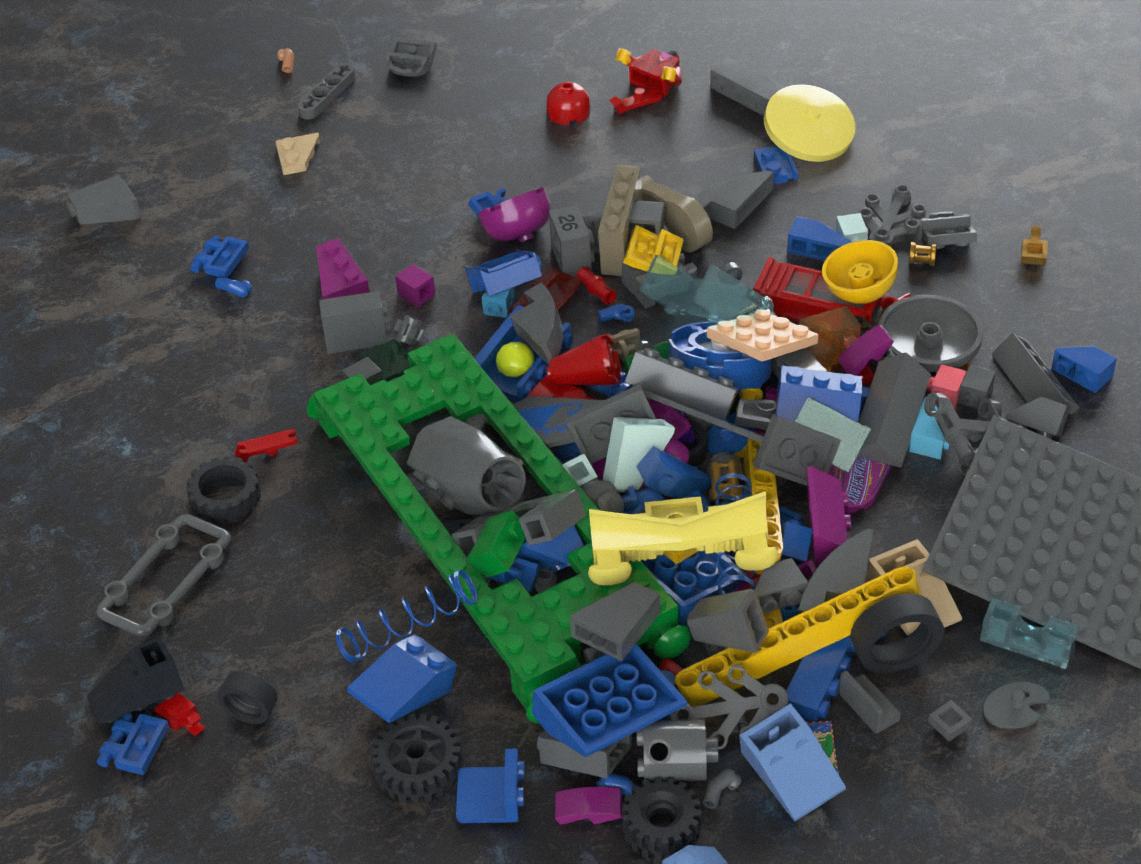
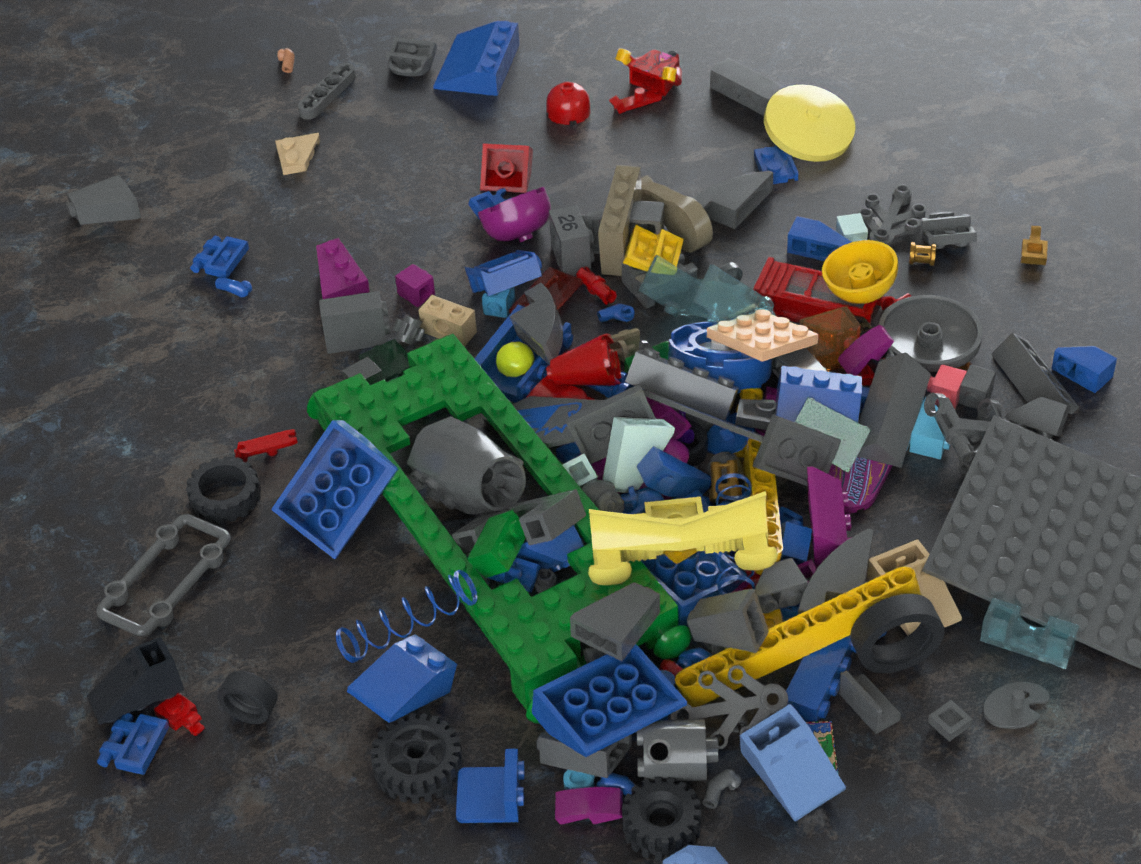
(335, 487): none -> blue slope
(445, 318): none -> tan brick
(480, 59): none -> blue slope
(506, 167): none -> red slope
(576, 779): none -> medium azure tile
(692, 656): none -> blue arm

